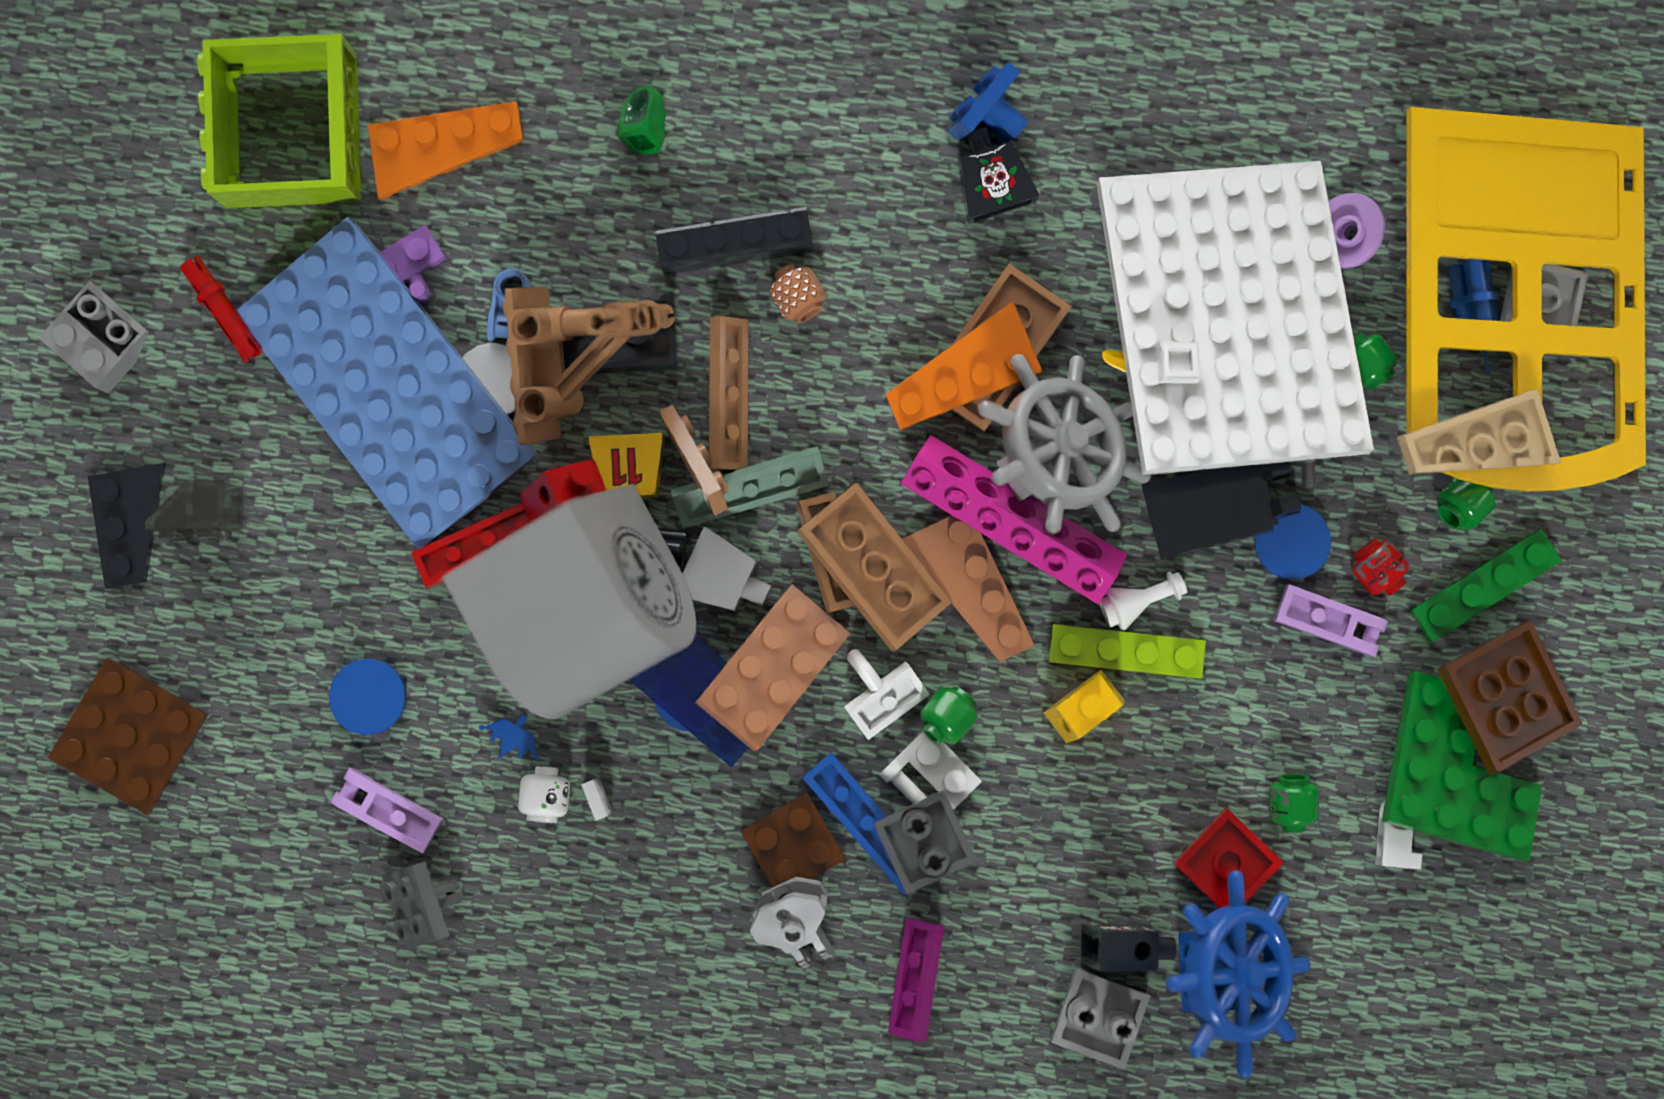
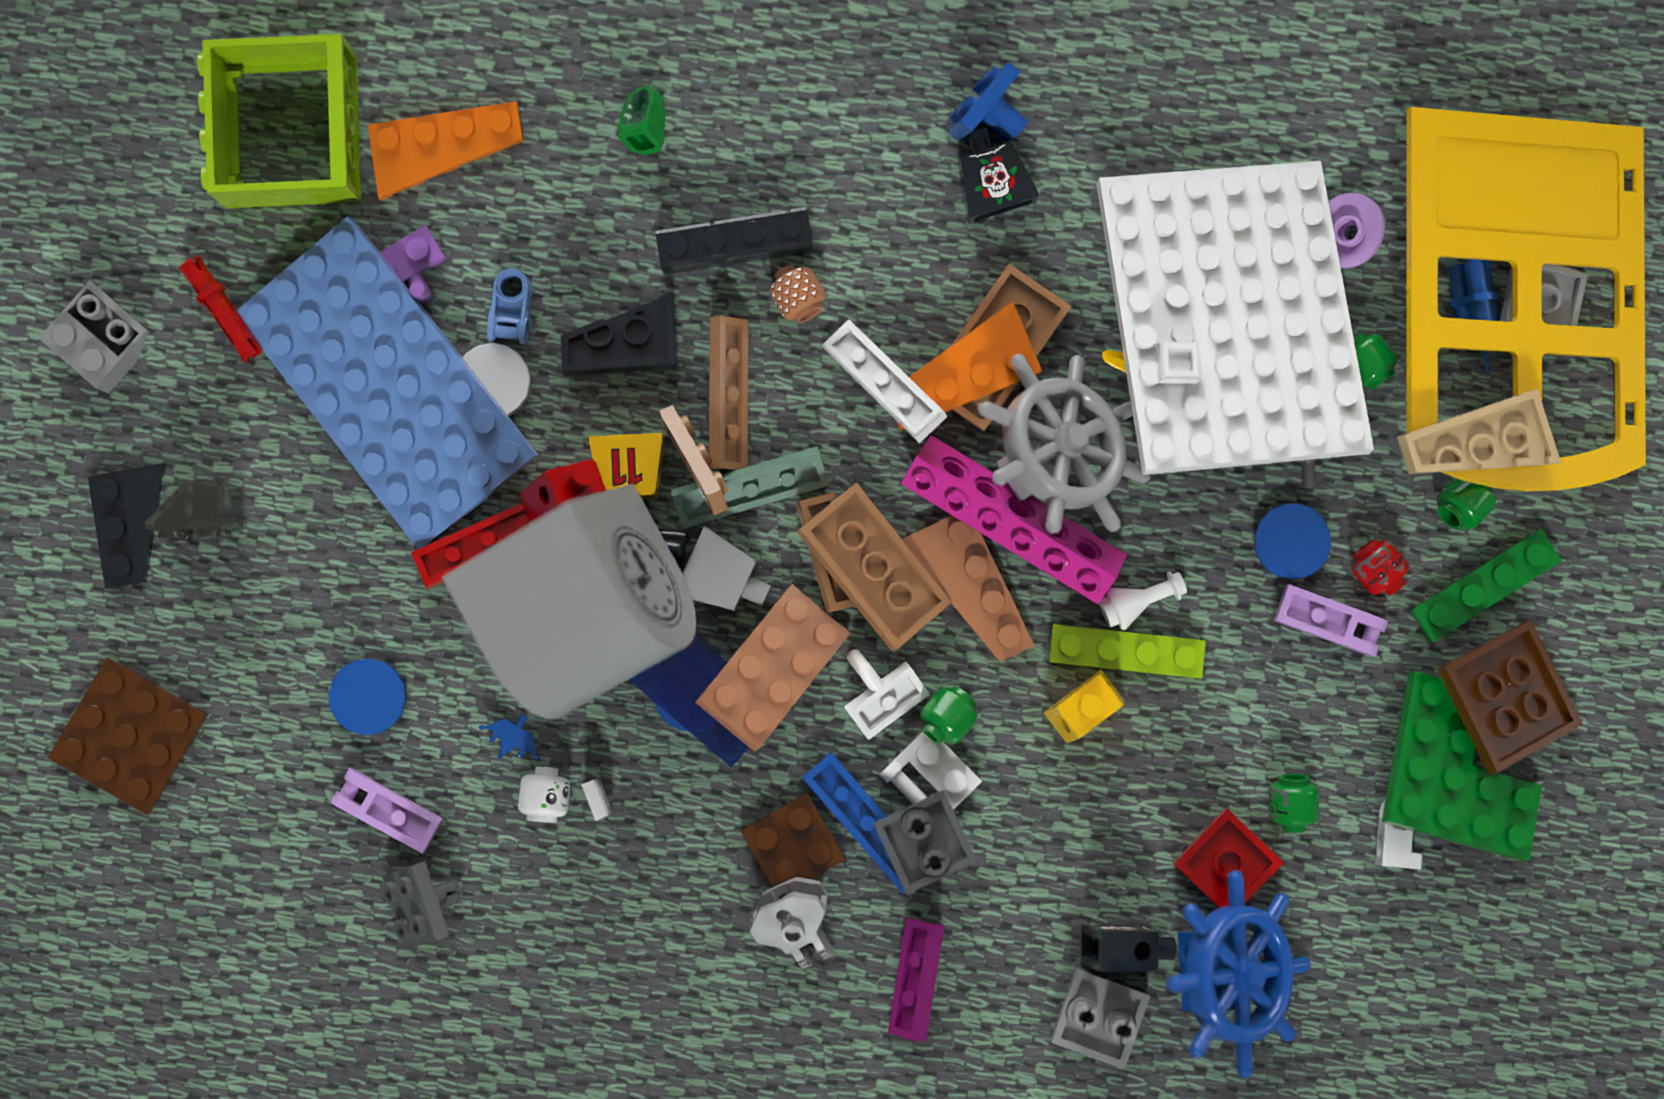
(535, 345): medium nougat plate -> none
(884, 381): none -> white tile
(1216, 507): black tile -> none

